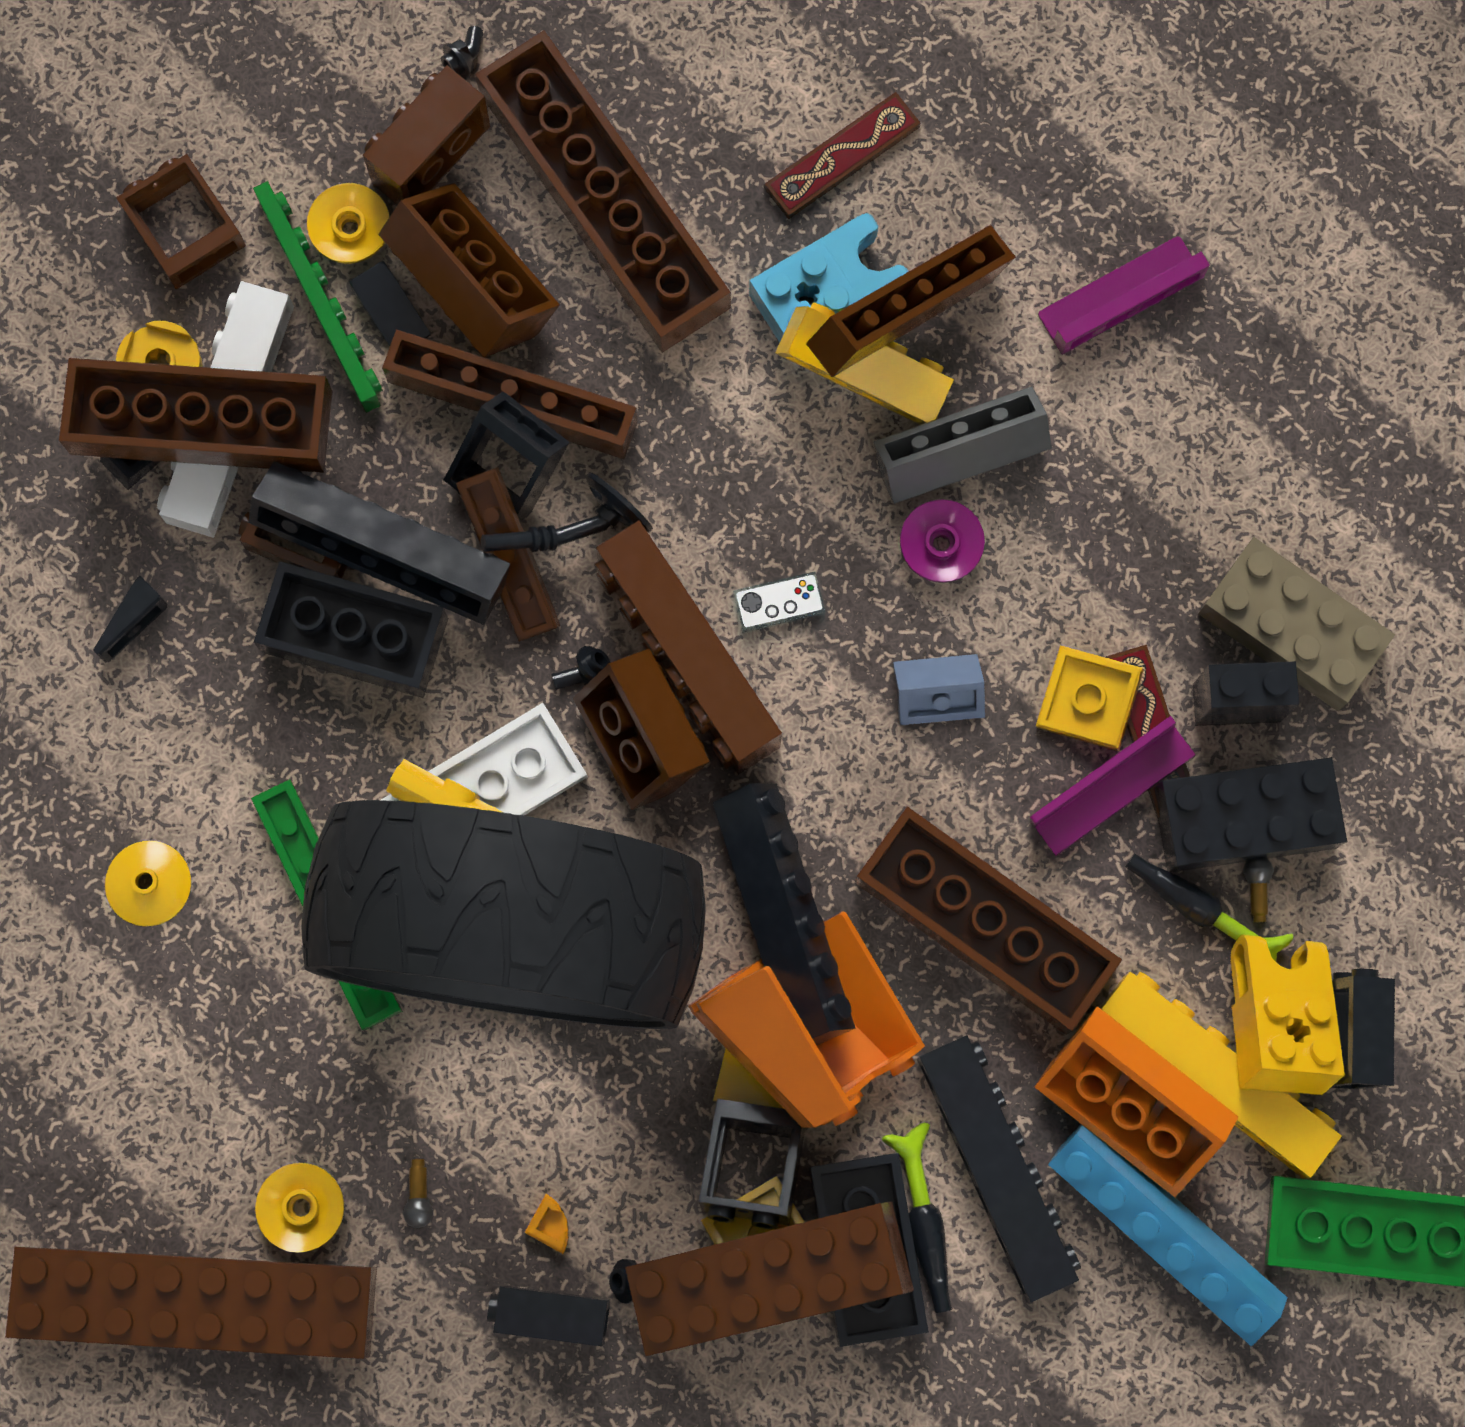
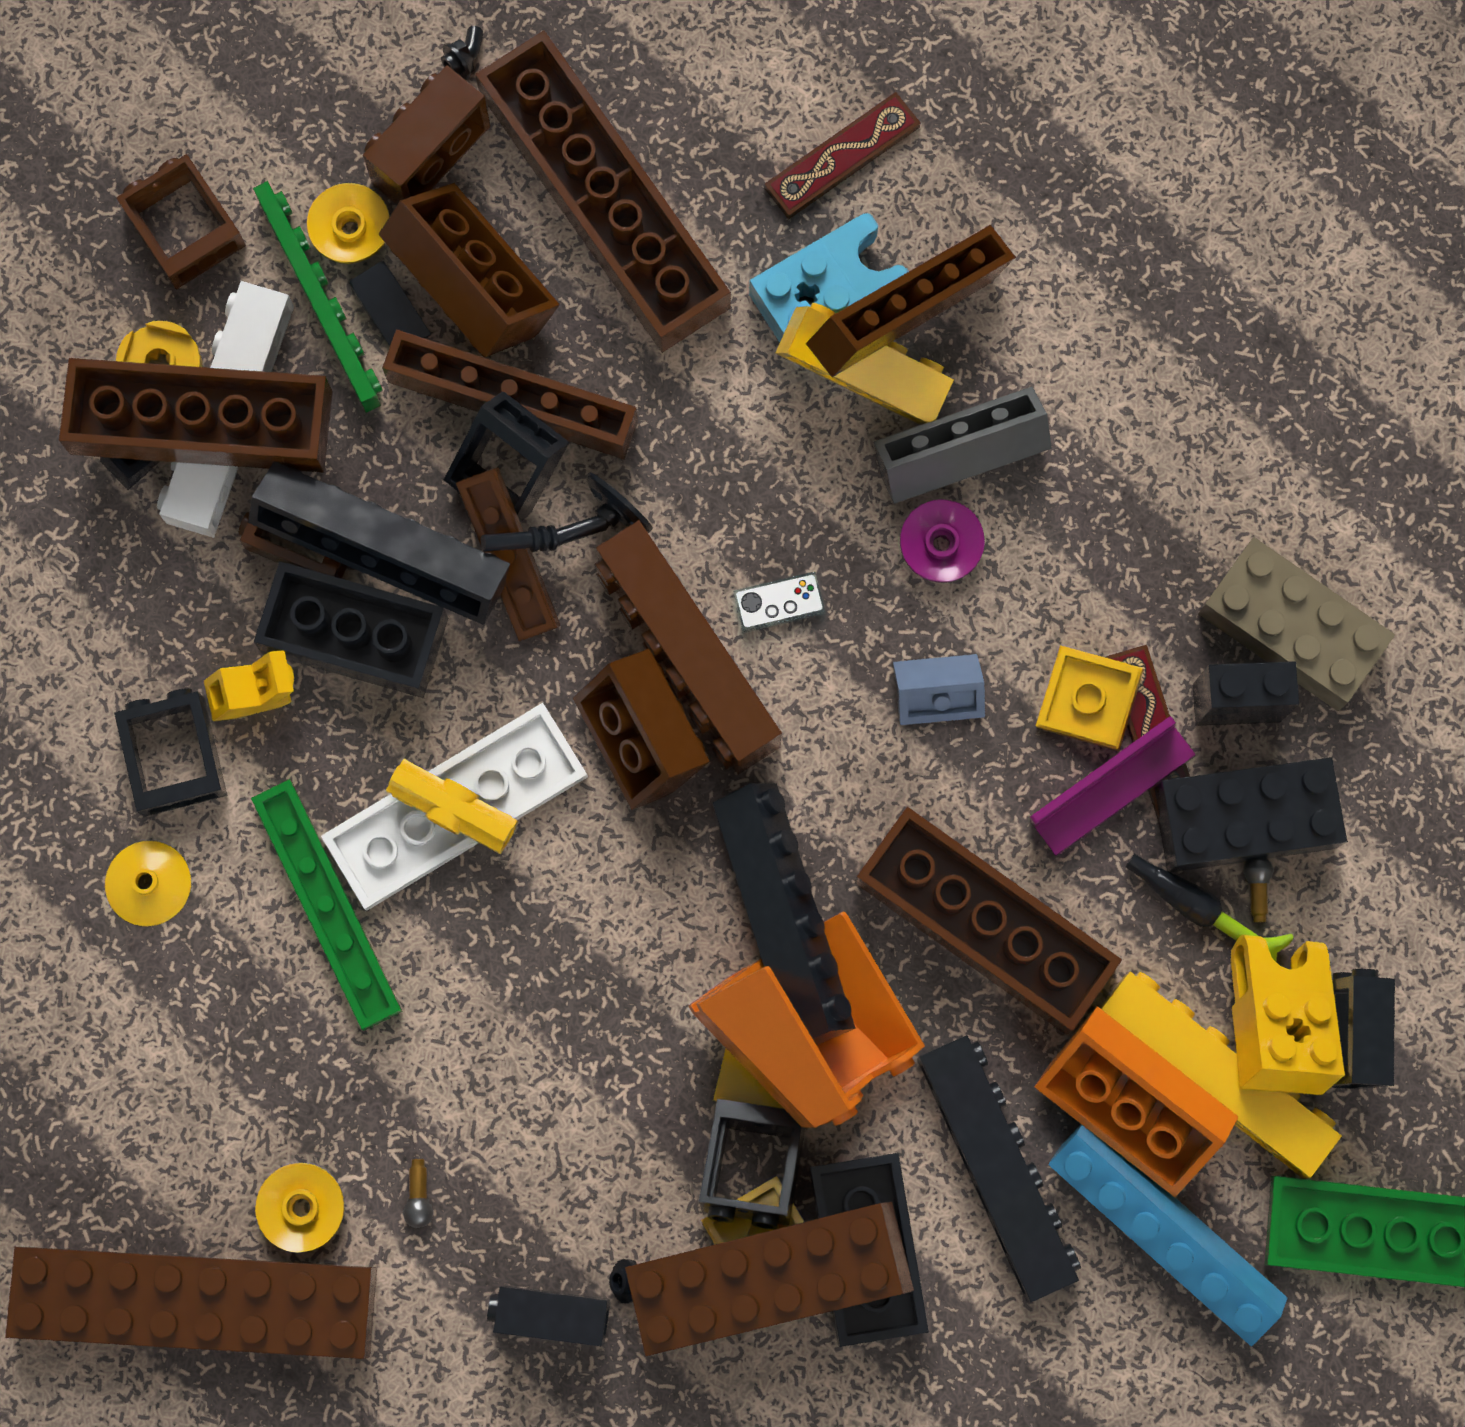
(133, 615): black slope -> none
(179, 794): none -> black window
(250, 688): none -> yellow brick
(504, 913): black tyre -> none
(549, 1225): light orange tile -> none
(589, 662): black plate -> none
(924, 1217): black piece -> none
(1122, 294): magenta panel -> none

